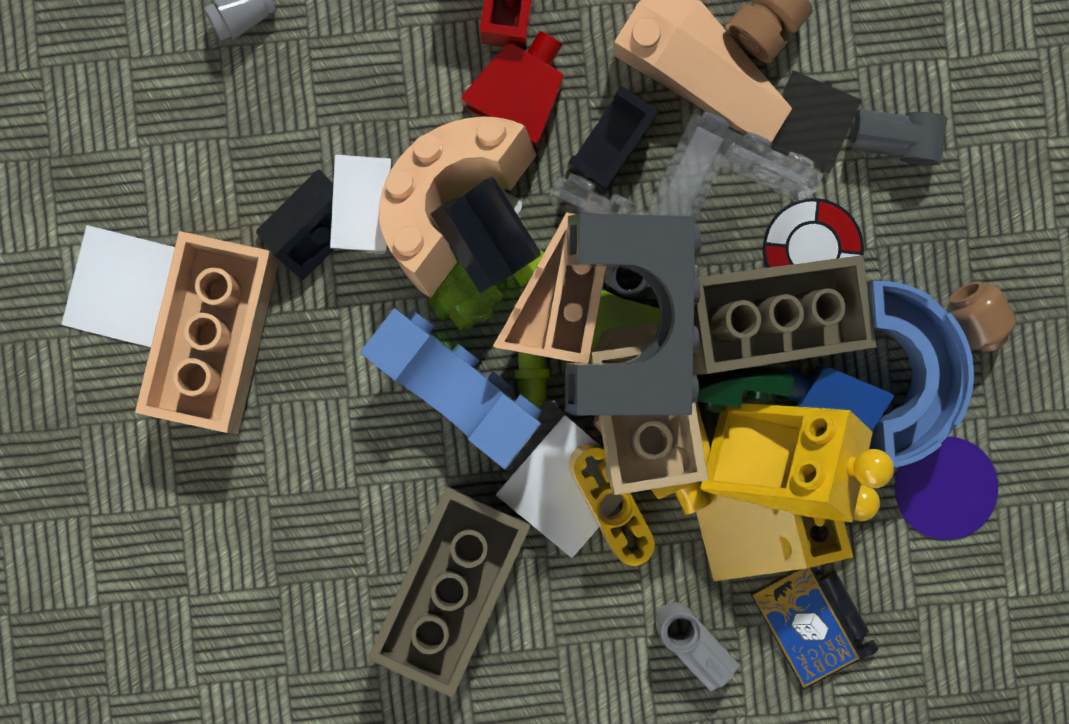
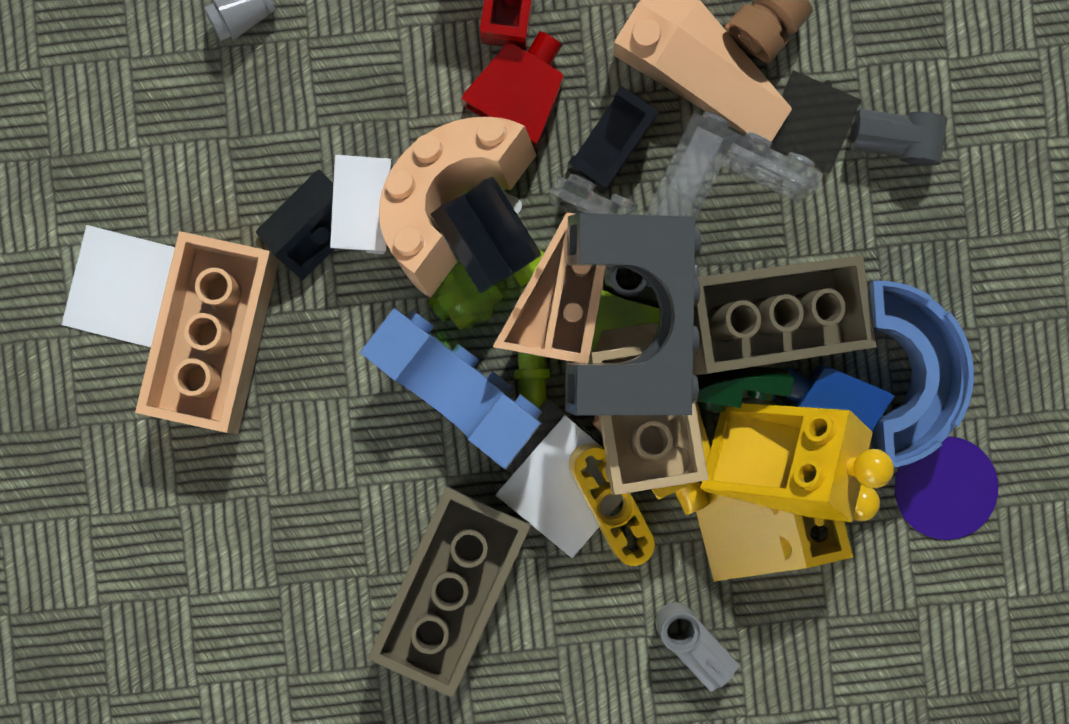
(811, 233): sticker -> none
(813, 623): piece -> none
(982, 315): medium nougat head -> none

